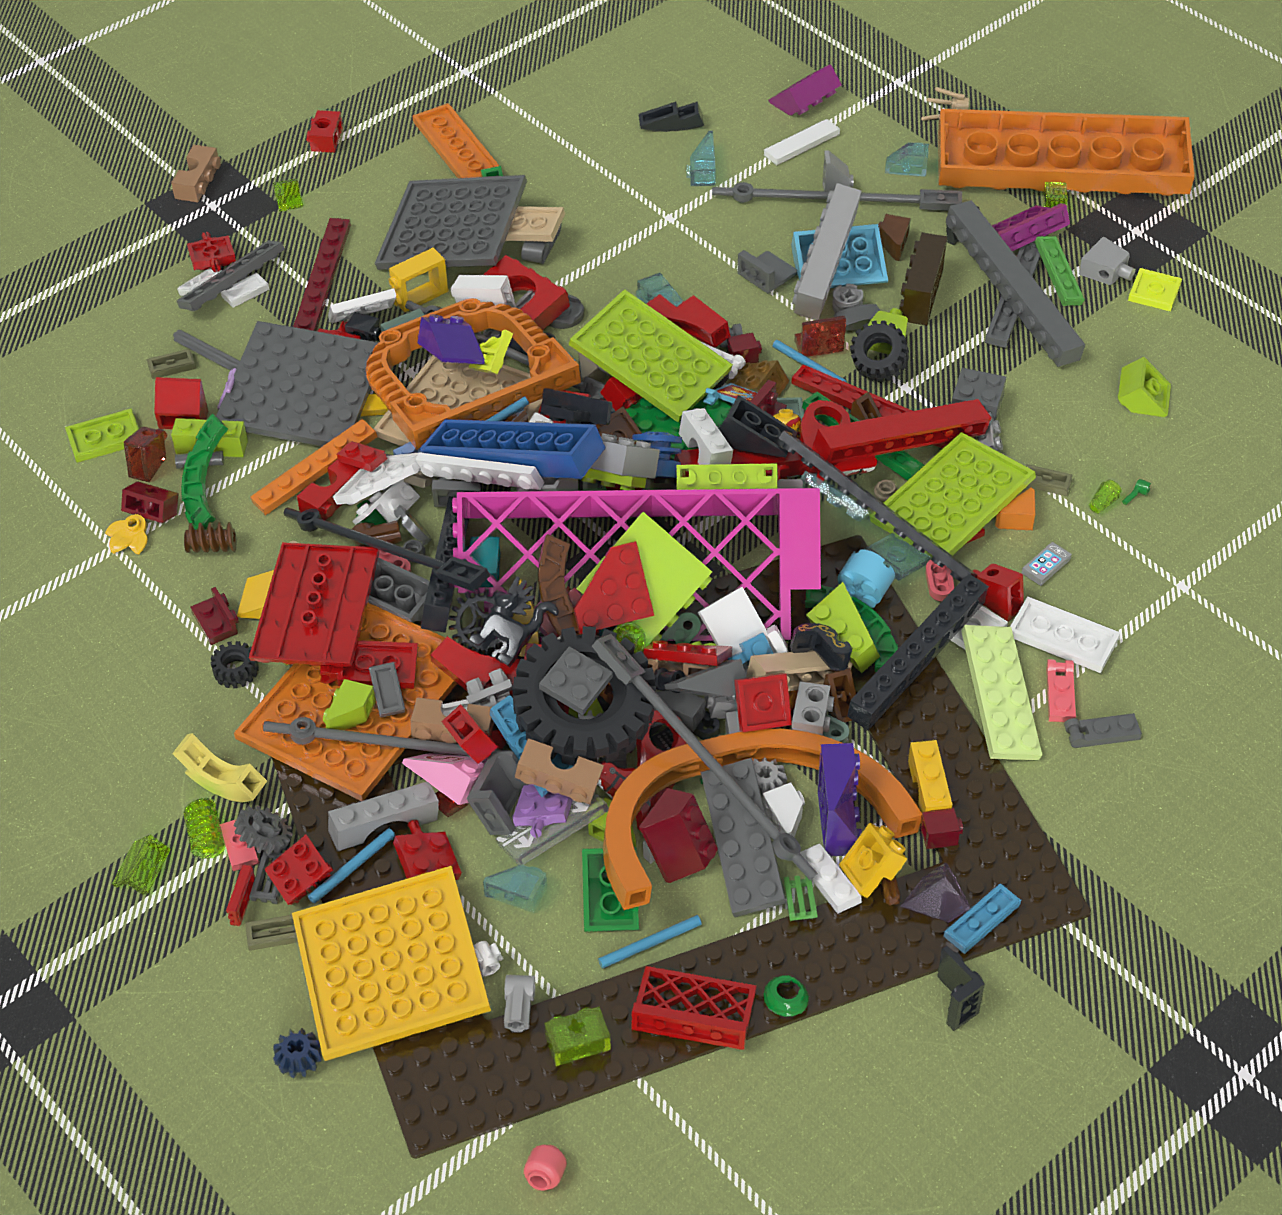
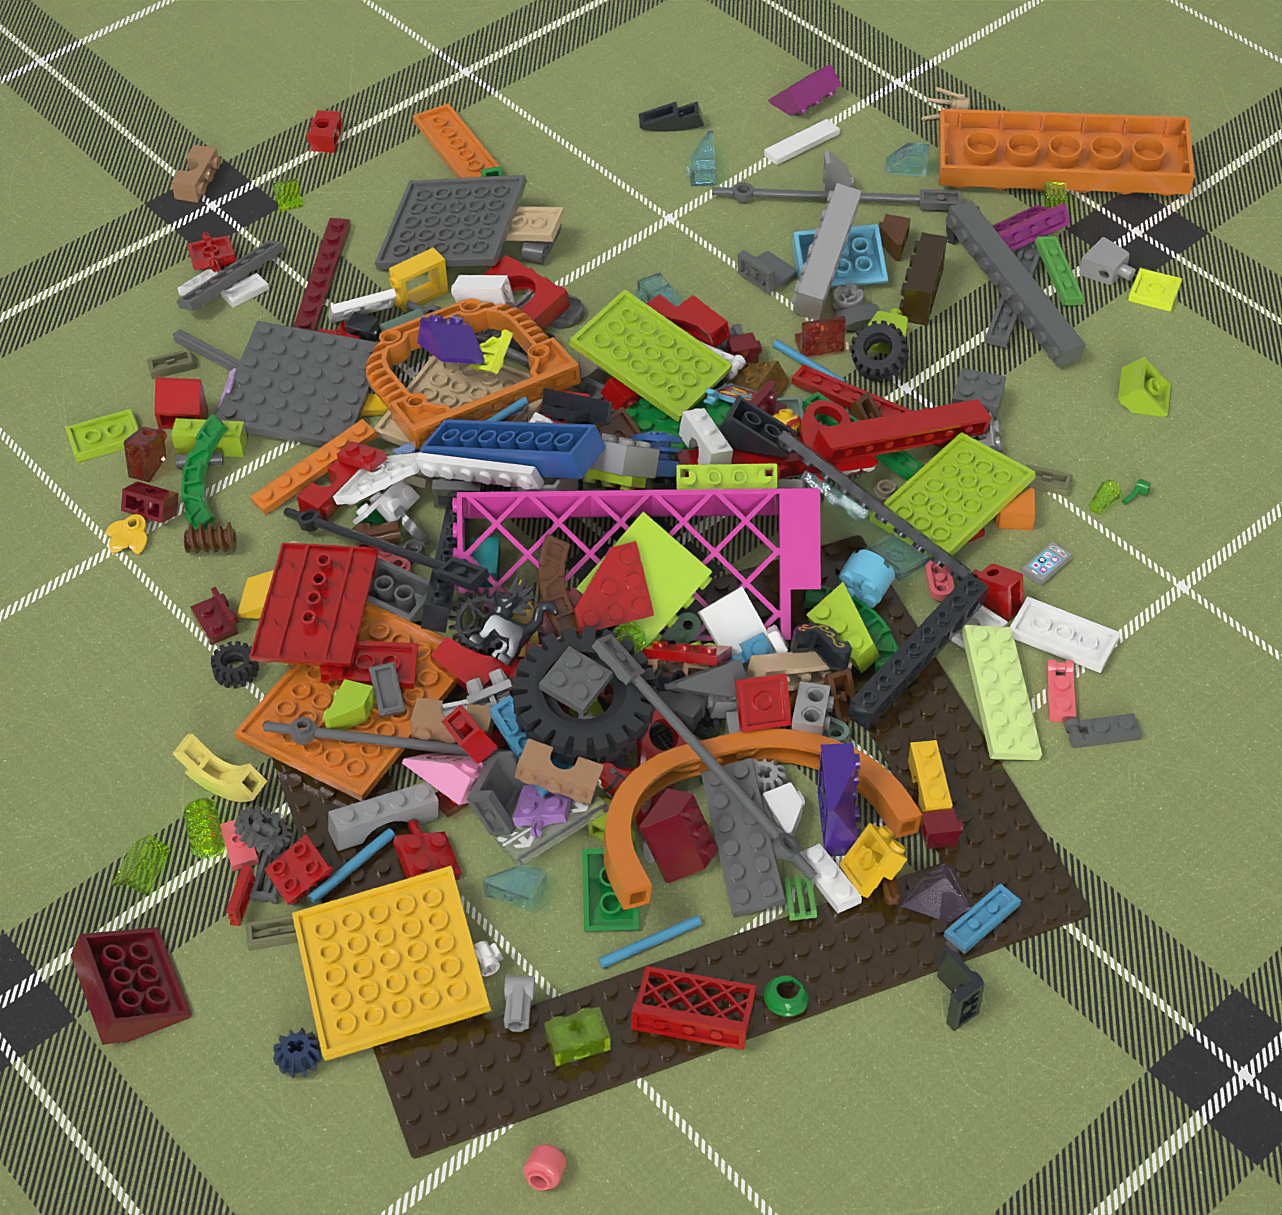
(128, 983): none -> dark red slope

